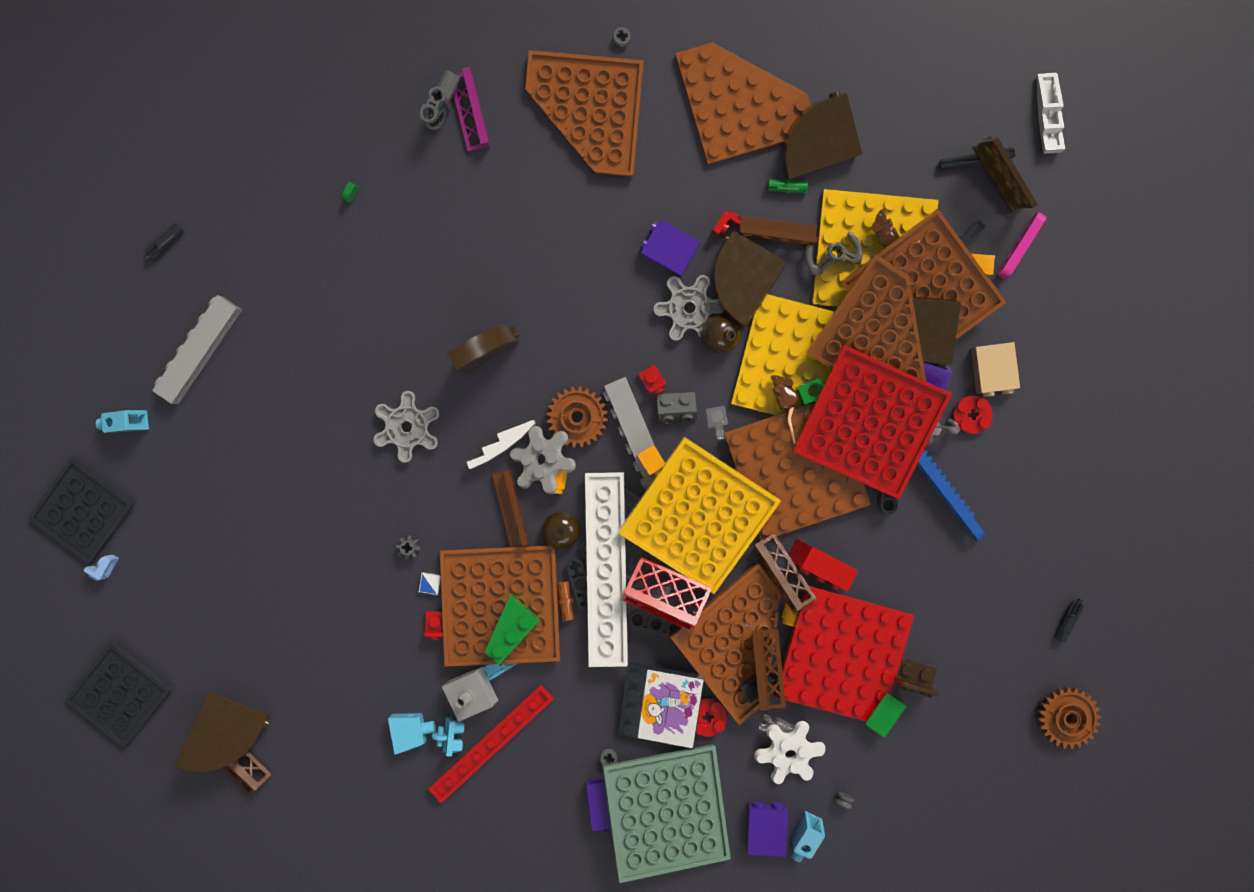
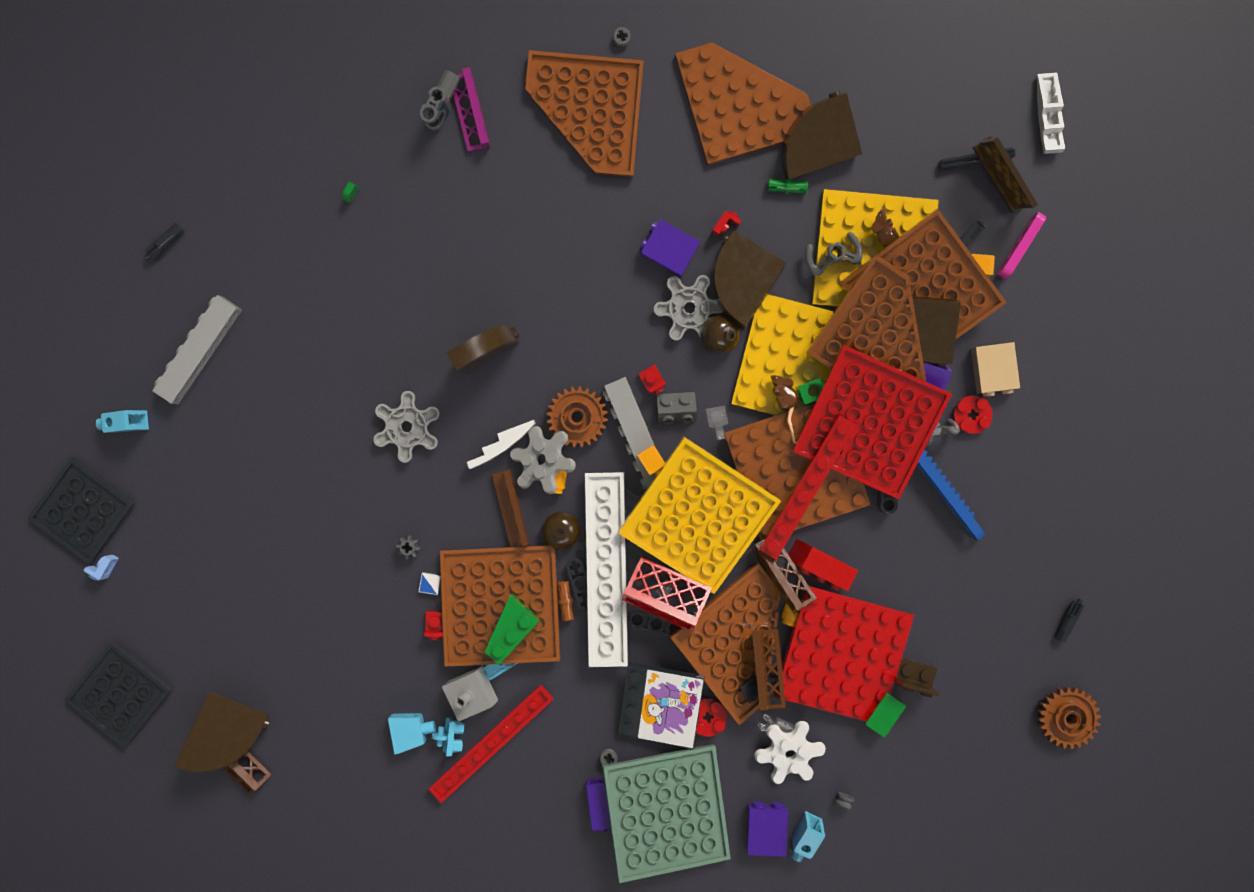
(778, 231): reddish brown fence -> none
(808, 487): none -> red plate

